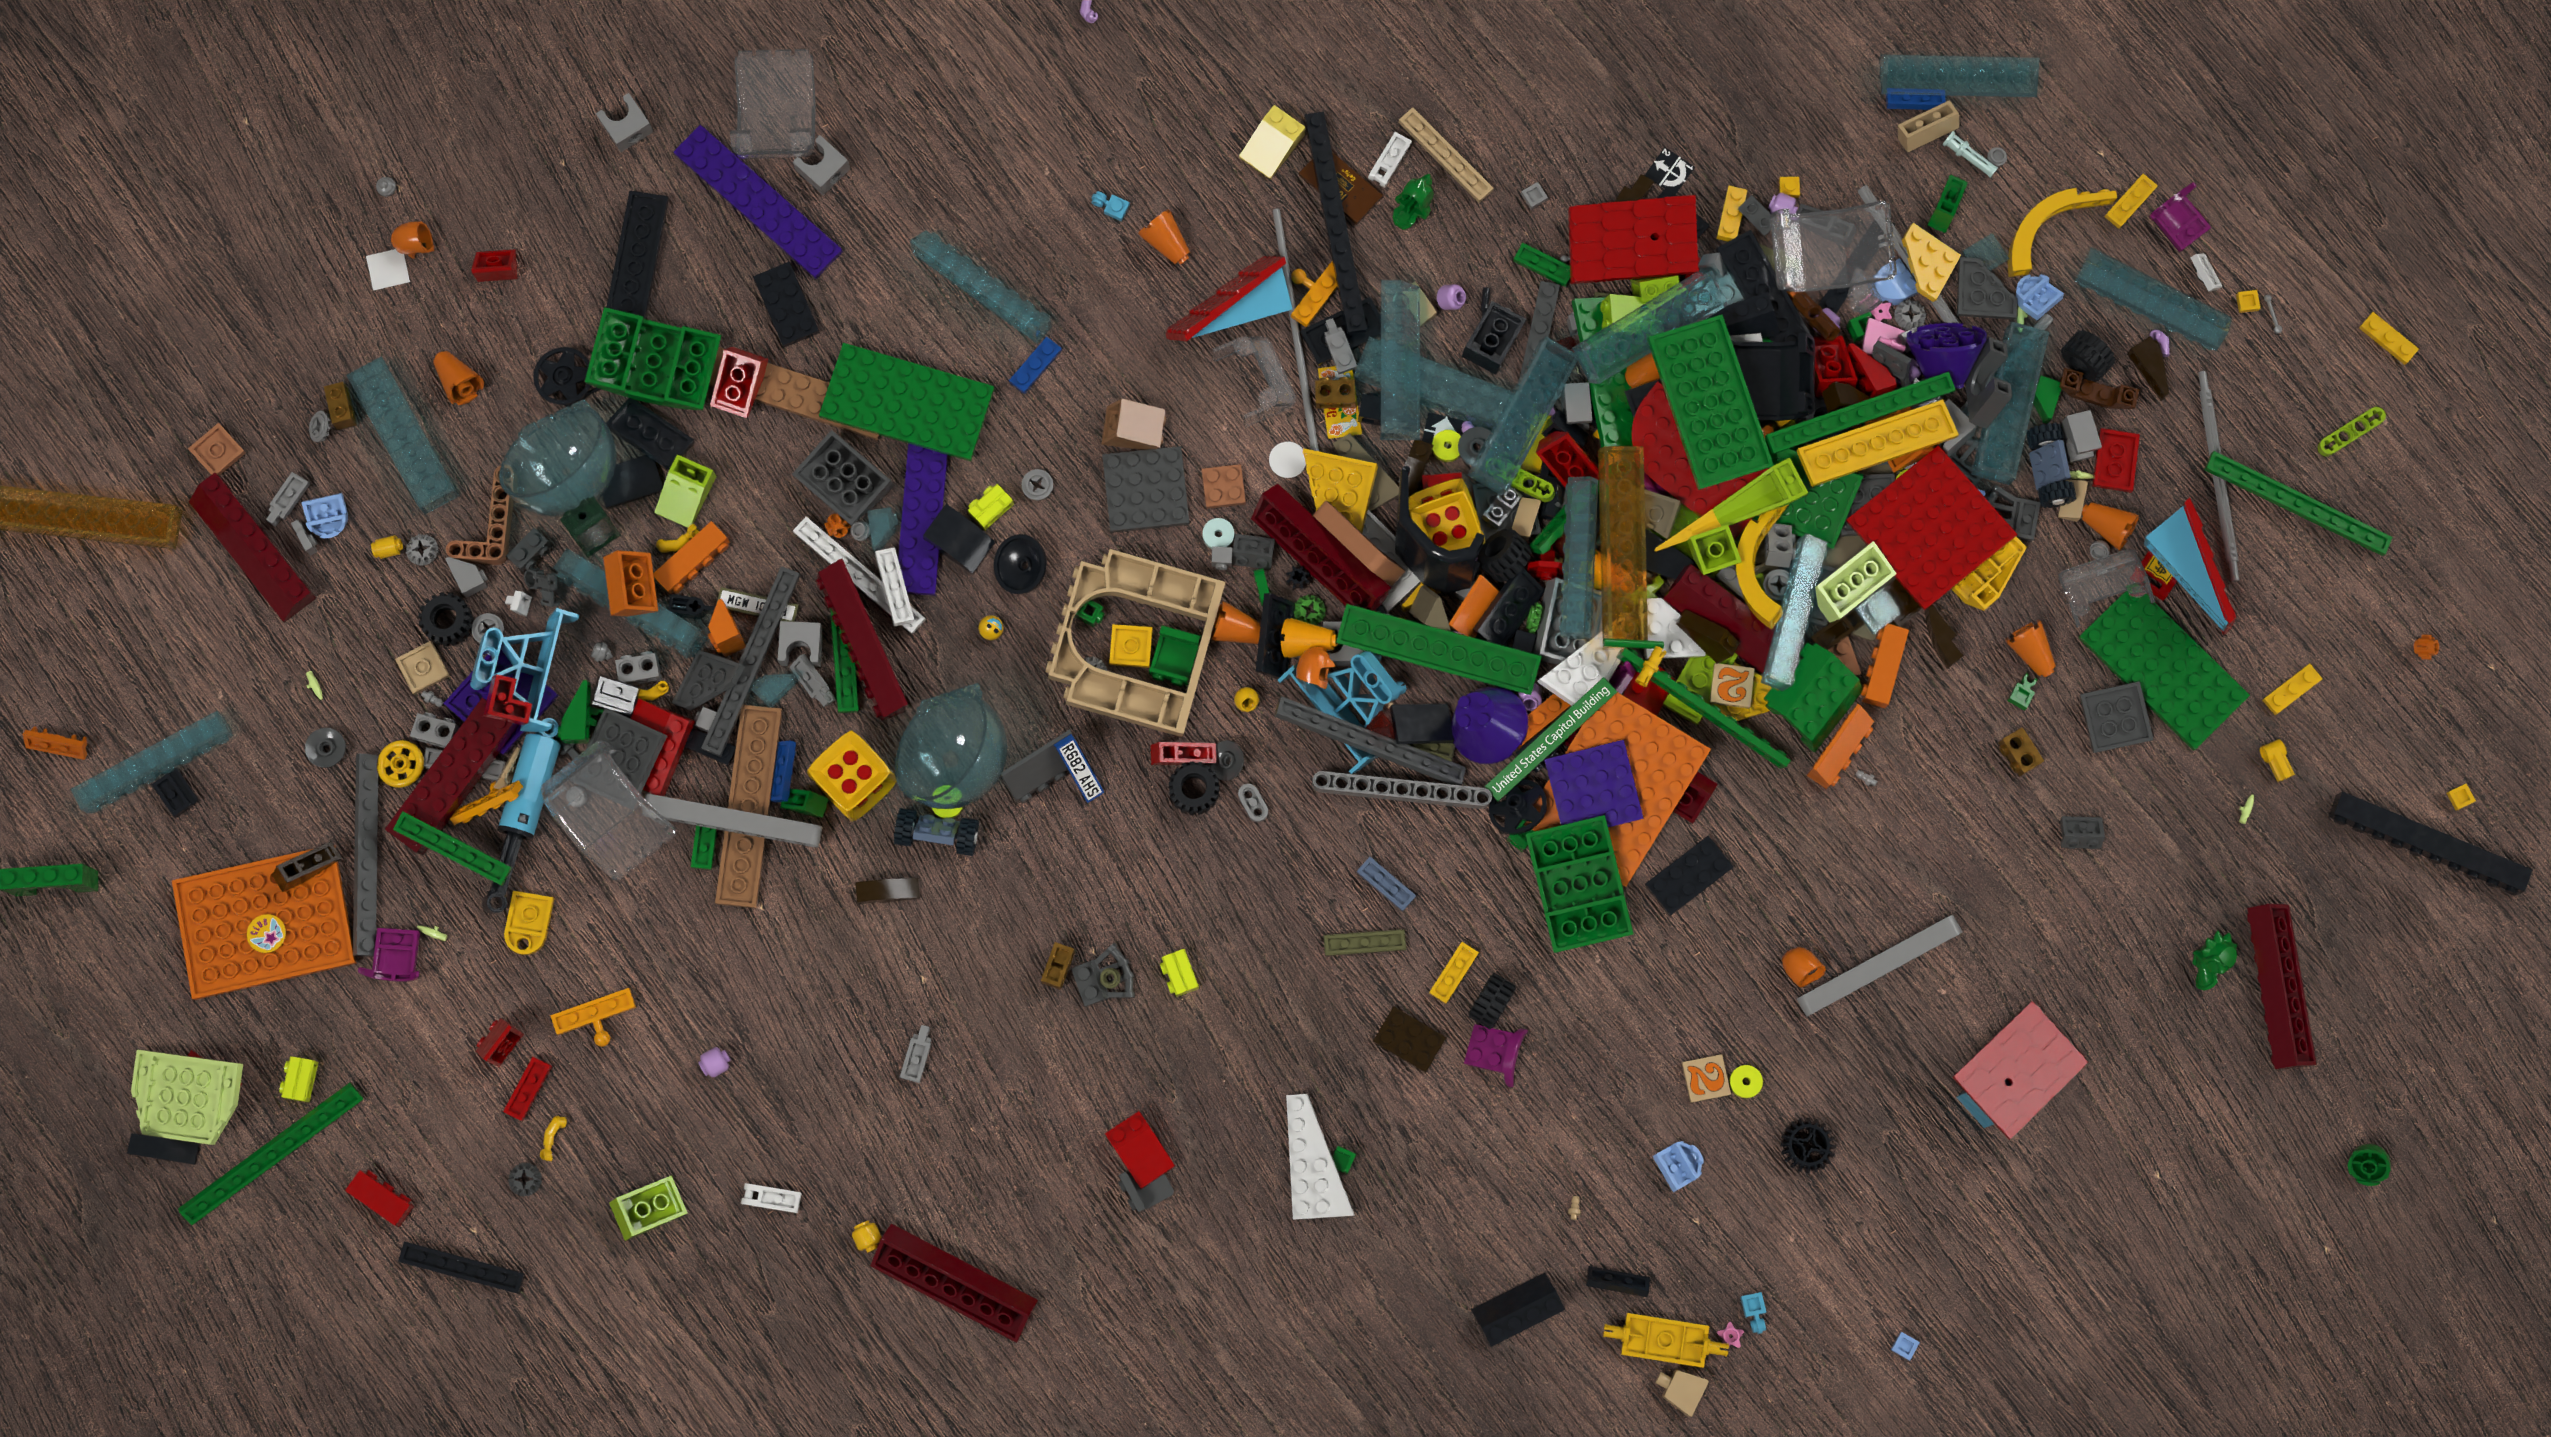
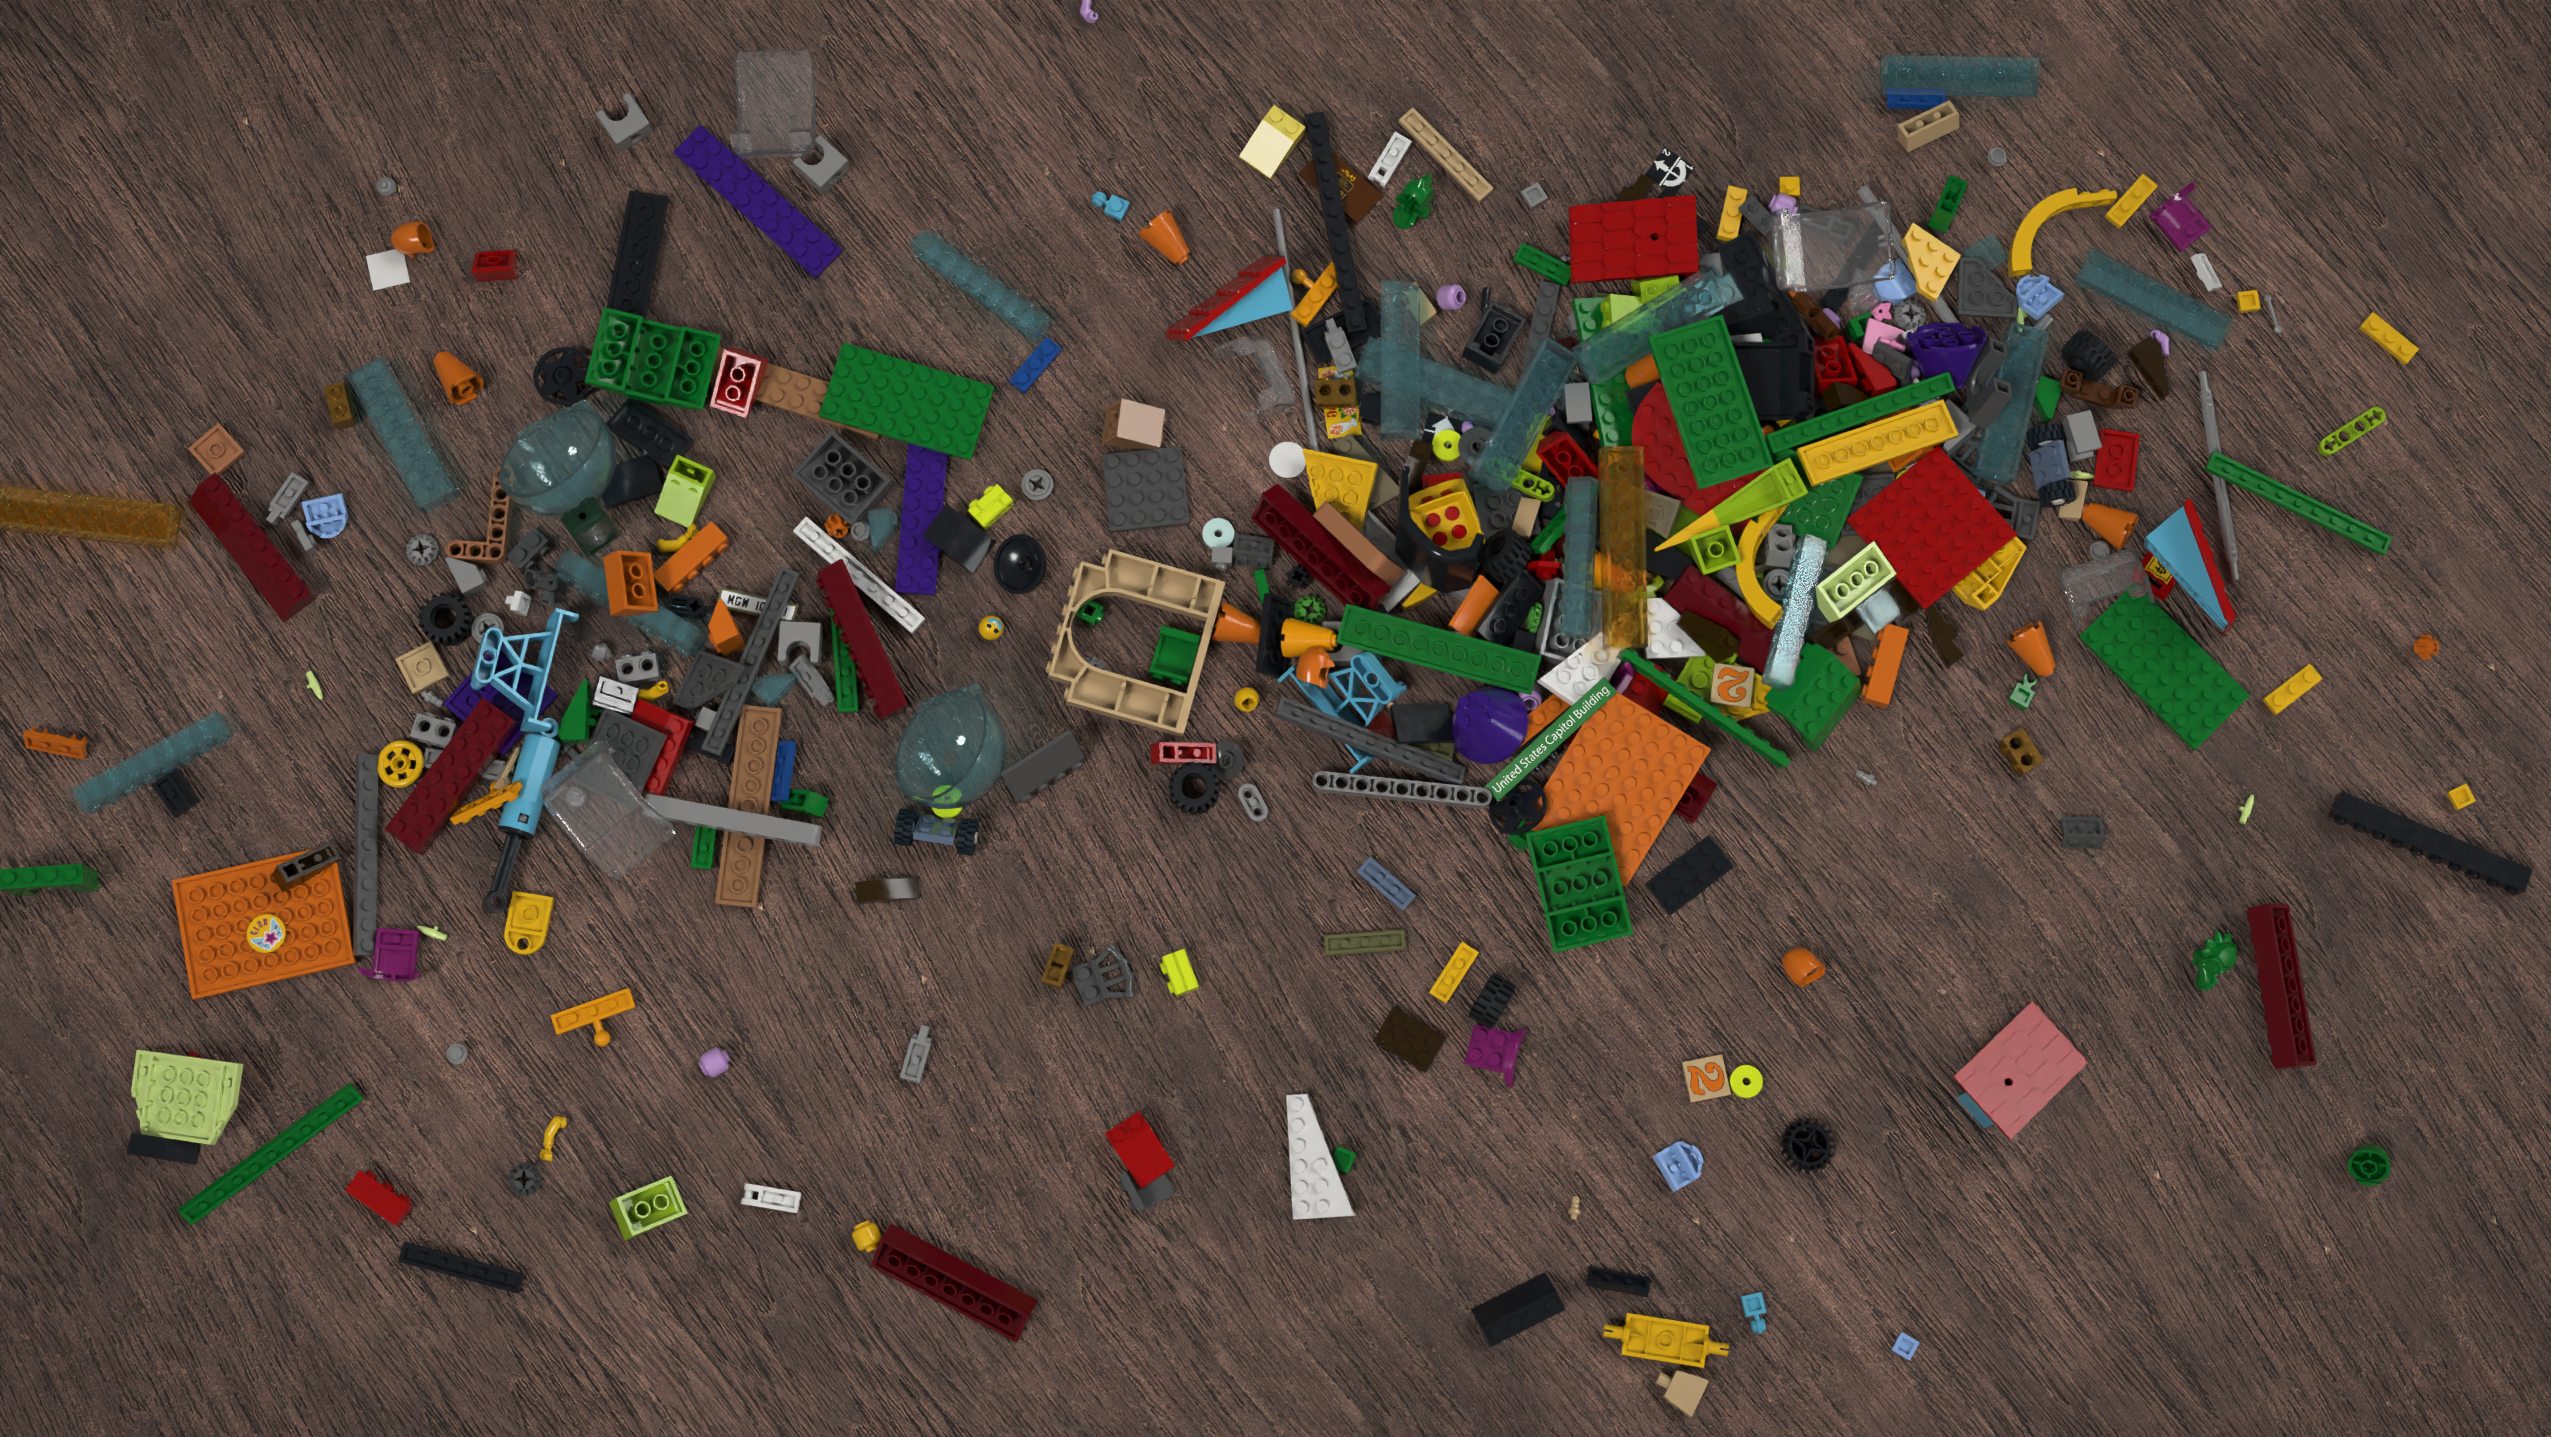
(298, 1079): neon yellow brick -> none
(318, 741): dark grey dish -> none
(319, 426): light grey gear -> none
(386, 547): yellow brick -> none
(452, 848): green plate -> none
(457, 1053): none -> light grey plate
(499, 1042): red slope -> none
(502, 706): red brick -> none
(527, 1089): red plate -> none
(786, 304): black plate -> none
(852, 775): yellow piece -> none
(894, 586): white plate -> none
(1079, 768): tile -> none
(1104, 978): olive plate -> none
(1130, 646): yellow plate -> none
(1223, 486): nougat plate -> none
(1429, 609): dark tan slope -> none
(1501, 507): flat silver slope -> none
(1595, 785): dark purple plate -> none
(1632, 643): green bar -> none
(1650, 666): yellow pin -> none
(1736, 1333): bright pink plate -> none
(1841, 747): orange slope -> none
(1879, 965): light grey beam -> none
(1962, 149): light aqua pin -> none
(2116, 717): dark grey plate -> none
(2275, 755): yellow piece -> none

